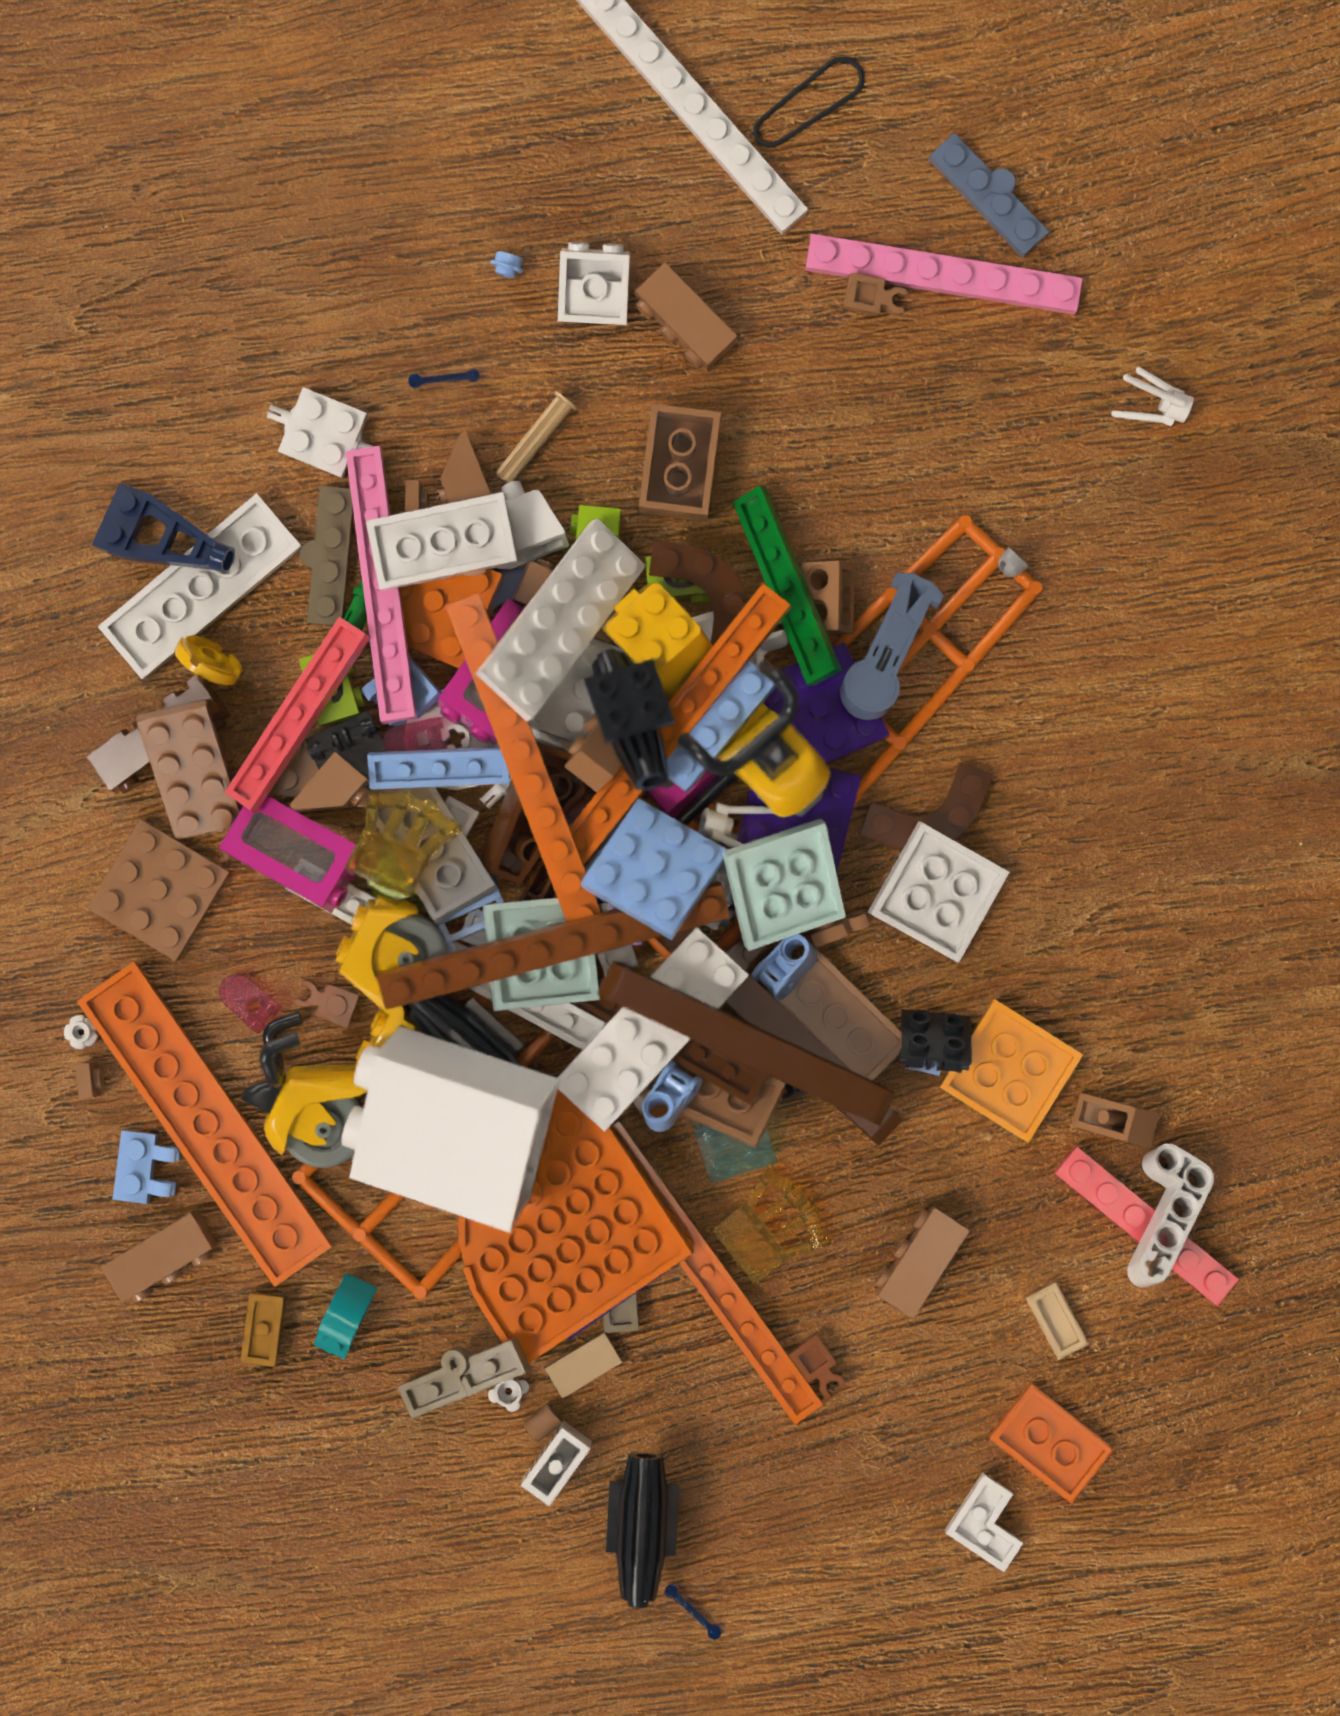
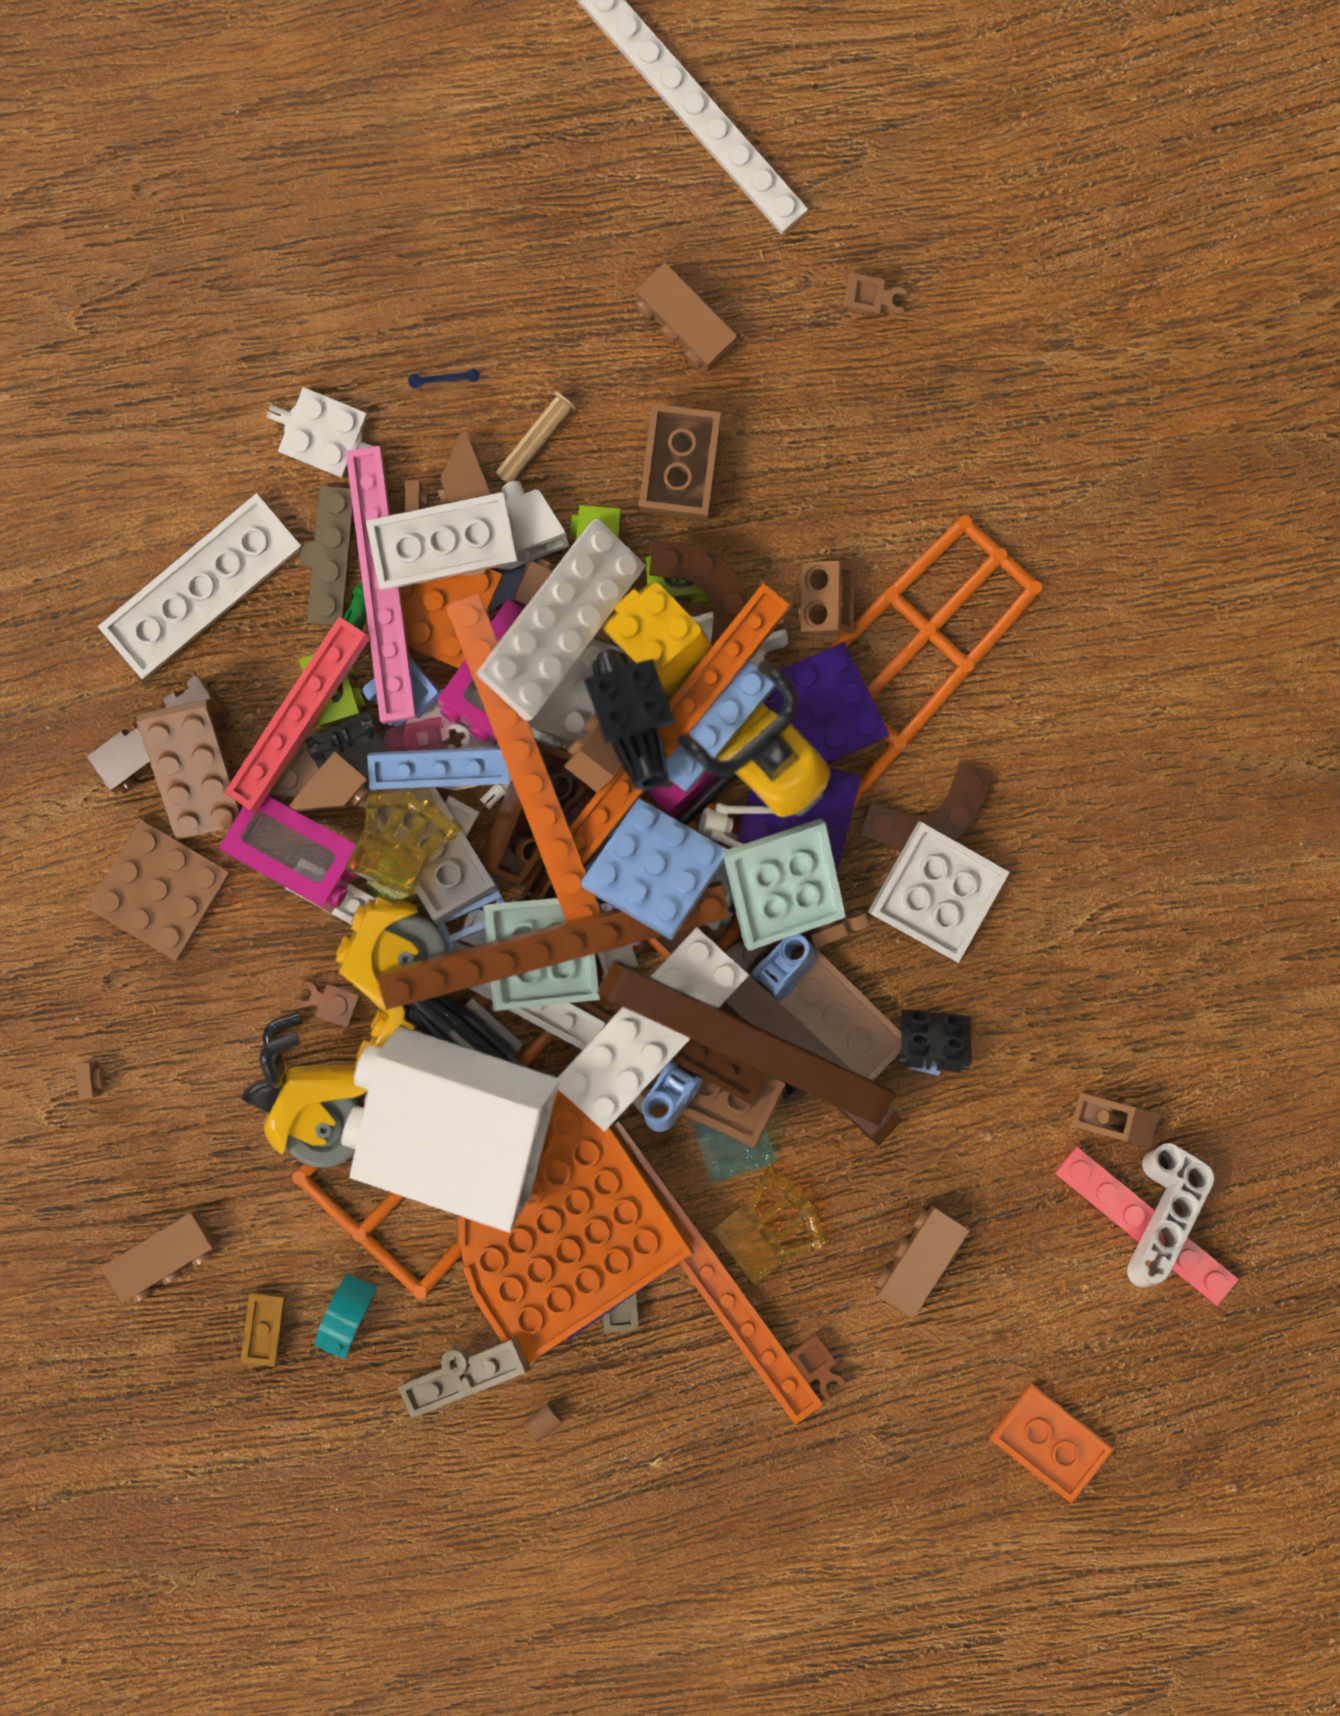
(80, 1041): white plate -> none
(126, 518): dark blue plate -> none
(136, 1167): light blue plate -> none
(205, 1123): orange plate -> none
(207, 661): yellow tile -> none
(238, 992): clear pink plate -> none
(507, 264): light blue plate -> none
(510, 1401): white plate -> none
(556, 1463): white brick -> none
(583, 1364): tan tile -> none
(593, 284): white plate -> none
(642, 1526): black plate -> none
(713, 1630): clear blue hinge -> none
(785, 578): green plate -> none
(798, 89): black piece -> none
(873, 683): sand blue piece -> none
(945, 274): bright pink plate -> none
(976, 1526): white plate -> none
(989, 194): sand blue hinge -> none
(1011, 564): light grey hinge -> none
(1013, 1071): light orange plate -> none
(1056, 1320): tan tile -> none
(1173, 401): white plant -> none

